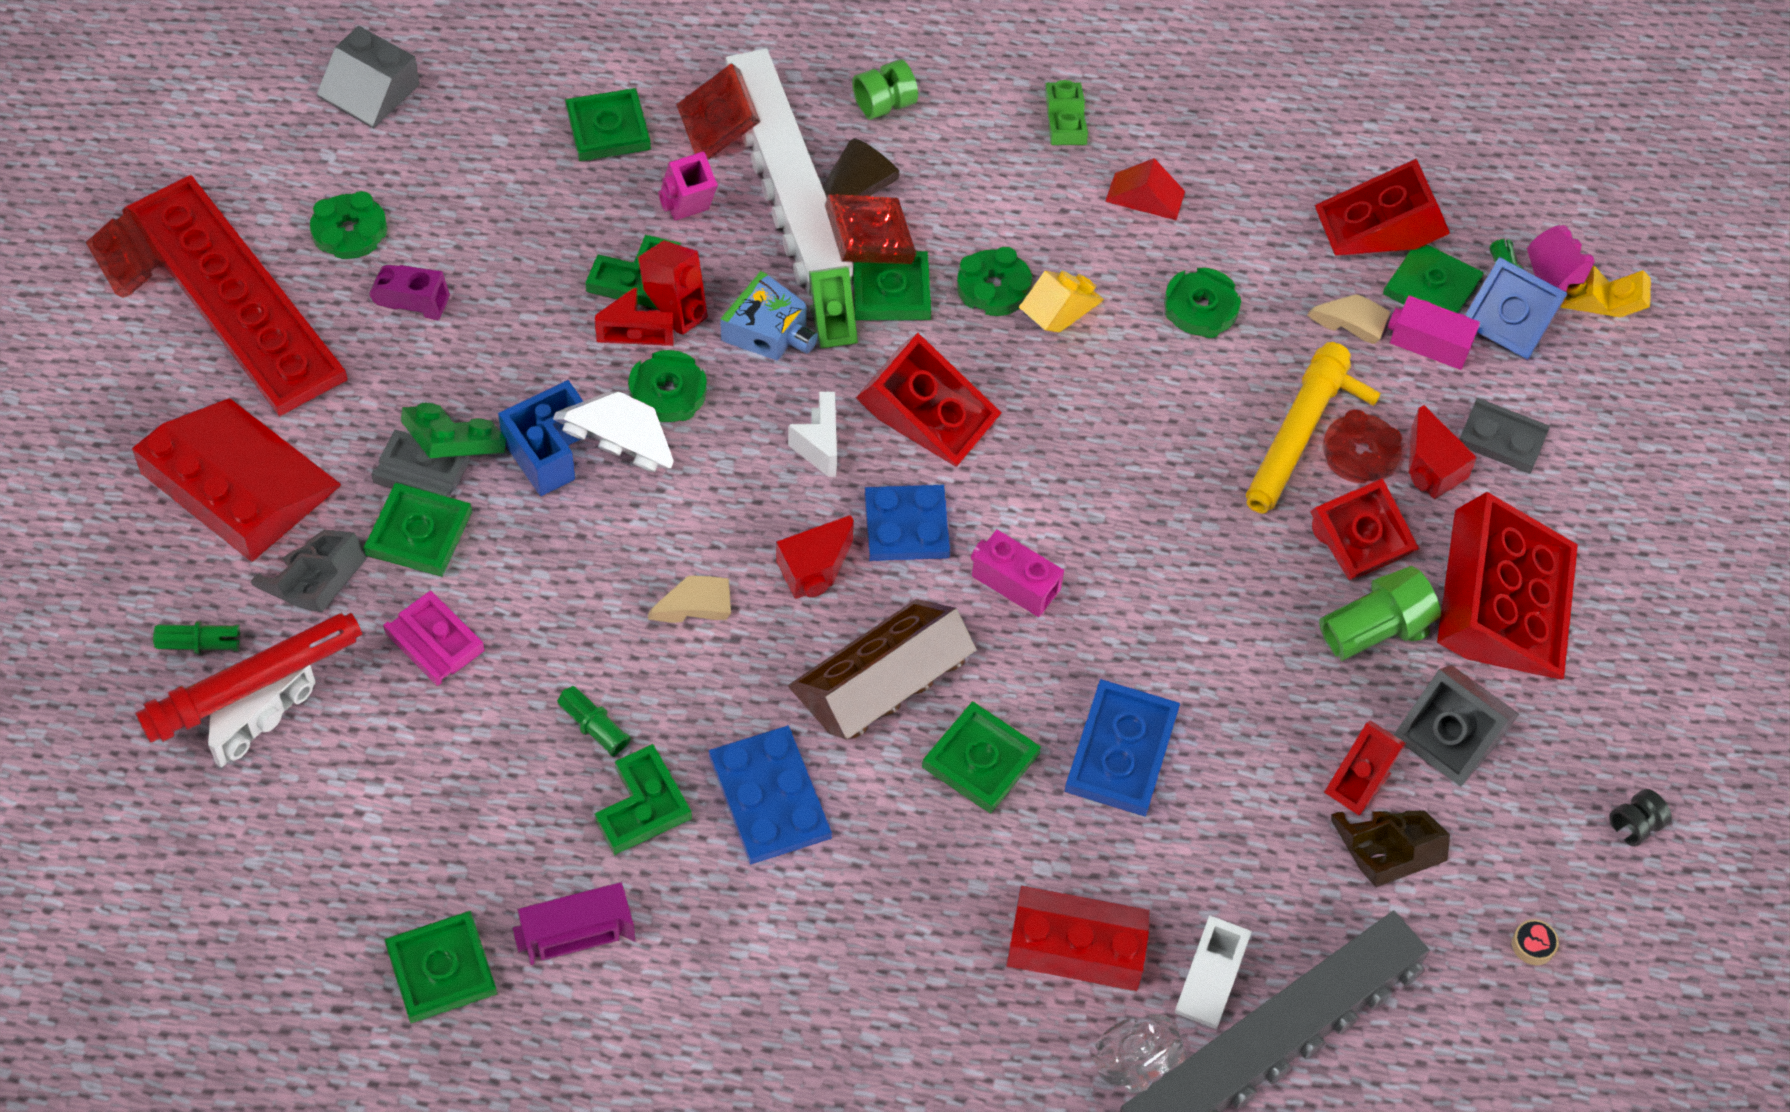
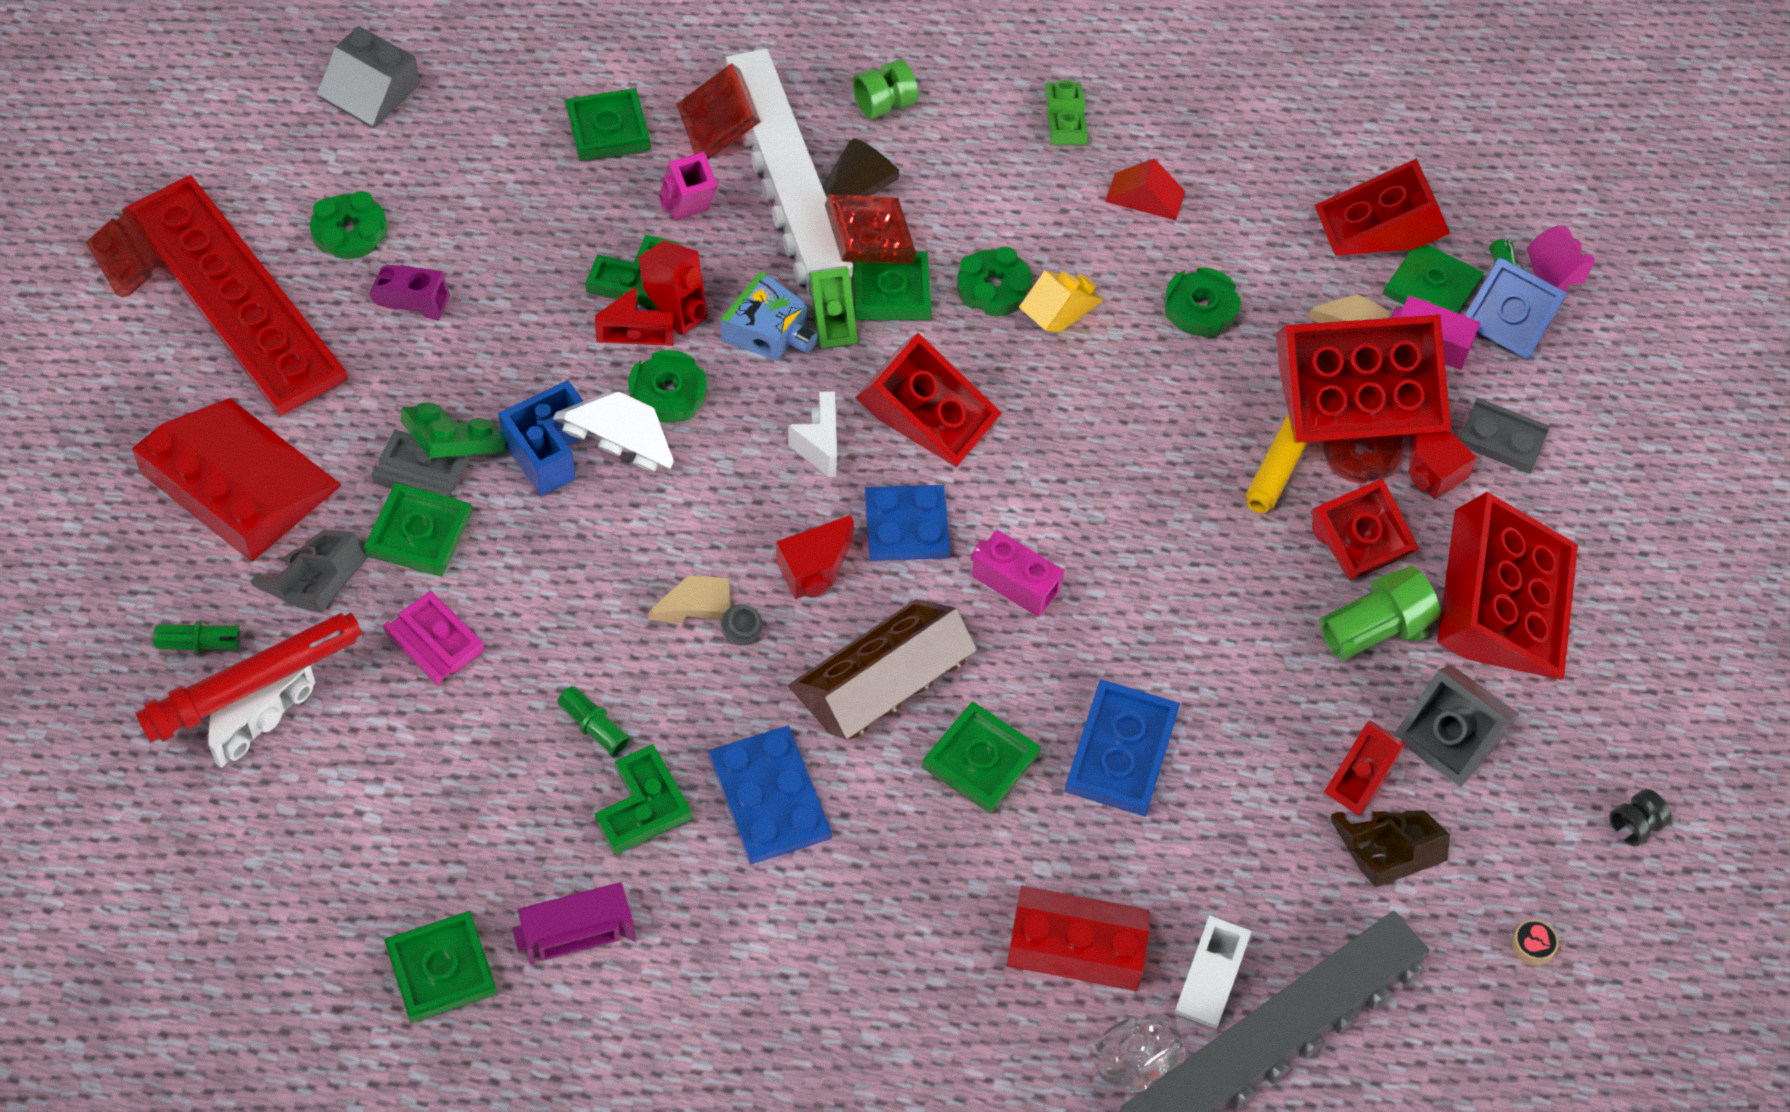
(741, 624): none -> dark grey plate
(1364, 378): none -> red slope
(1610, 298): yellow slope -> none

